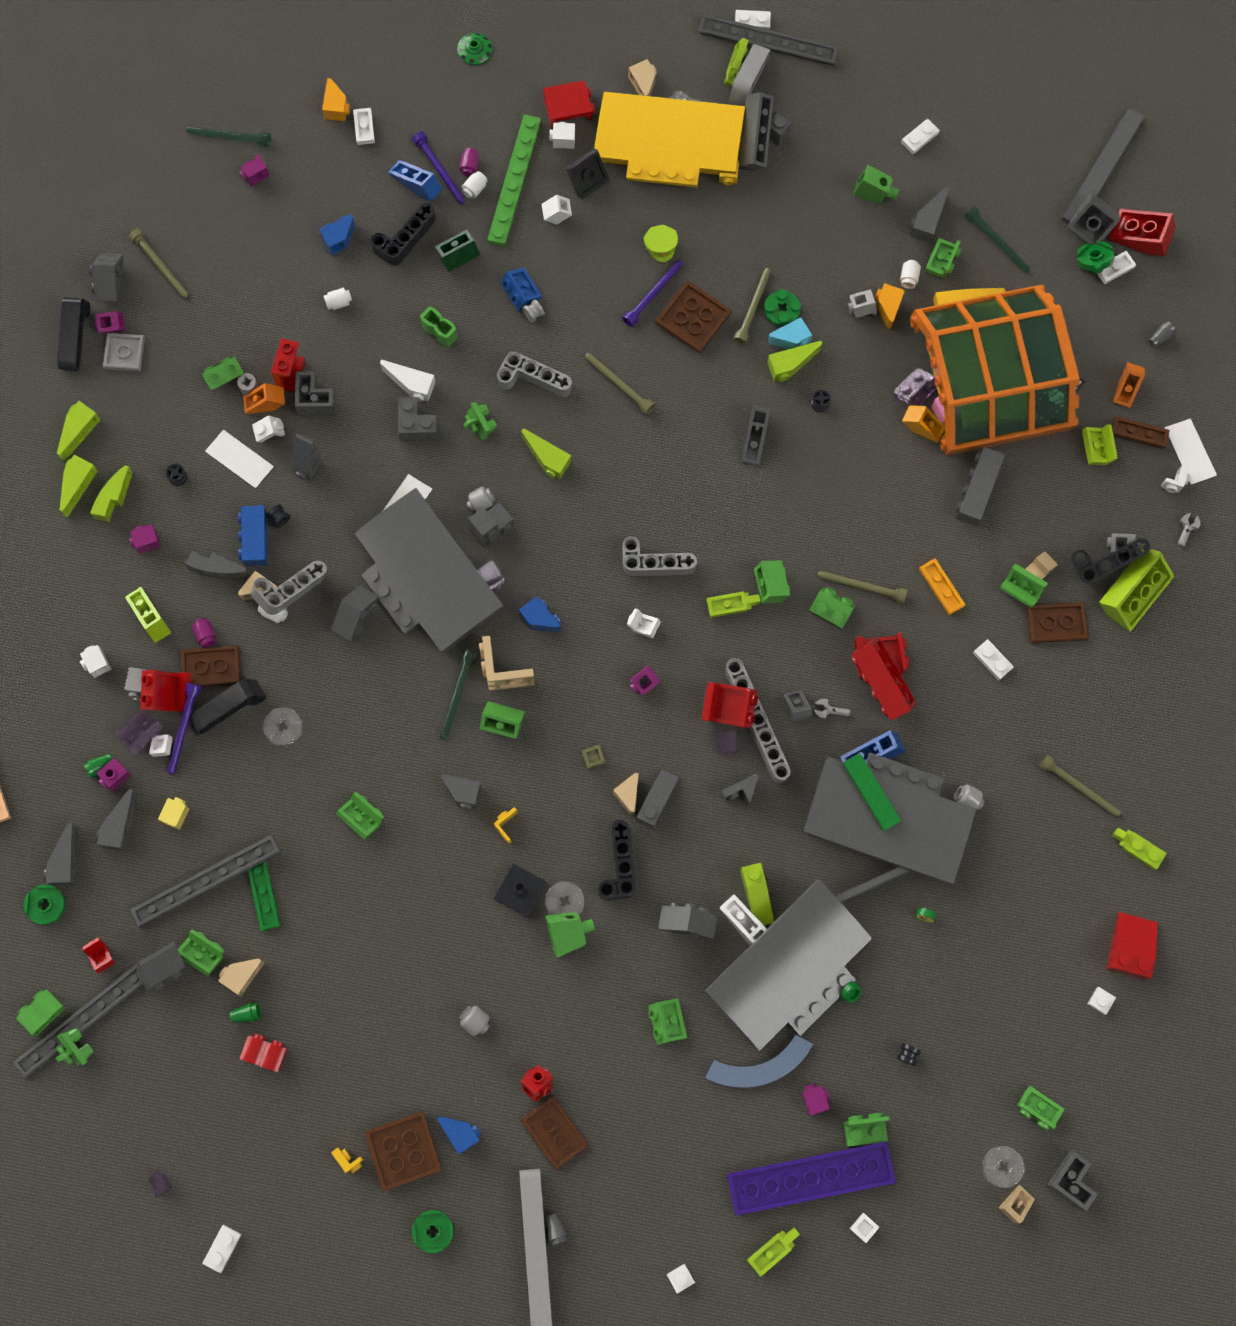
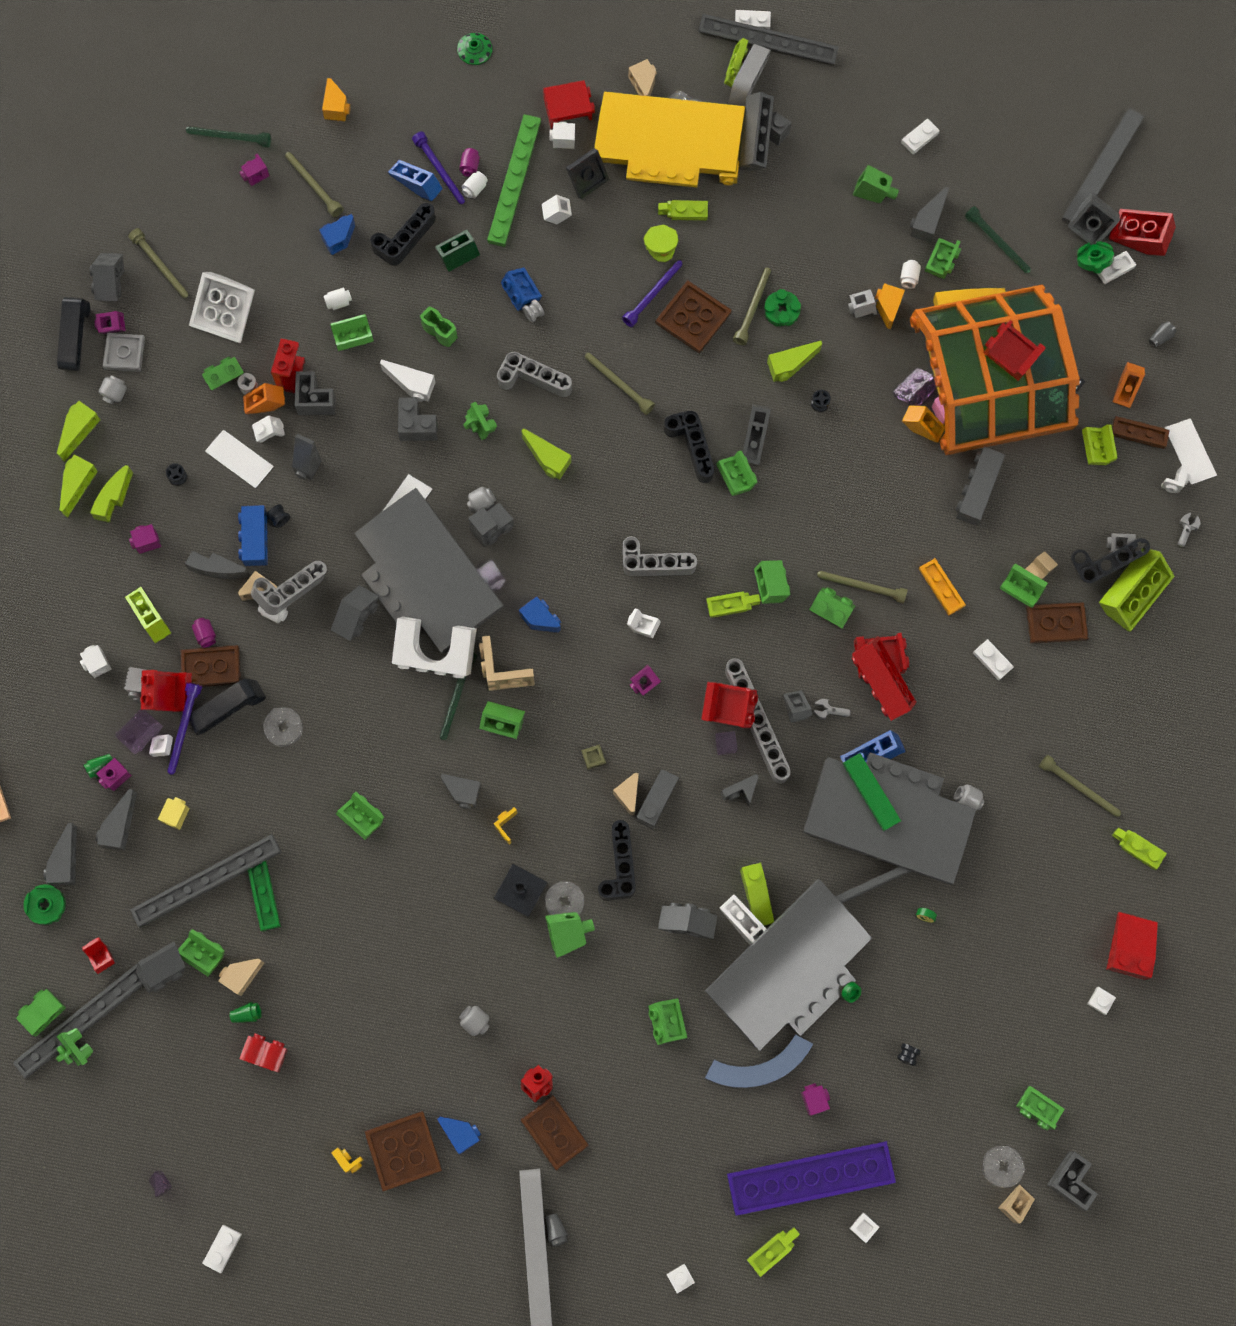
(112, 389): none -> light grey head
(221, 306): none -> white slope
(334, 207): none -> olive piece
(351, 332): none -> bright green bracket
(364, 126): white plate -> none
(409, 654): none -> white arch
(423, 1223): green plate -> none
(684, 210): none -> lime hinge
(694, 447): none -> black beam
(737, 473): none -> bright green bracket
(791, 335): medium azure slope -> none
(865, 1131): bright green bracket -> none
(1012, 350): none -> red panel

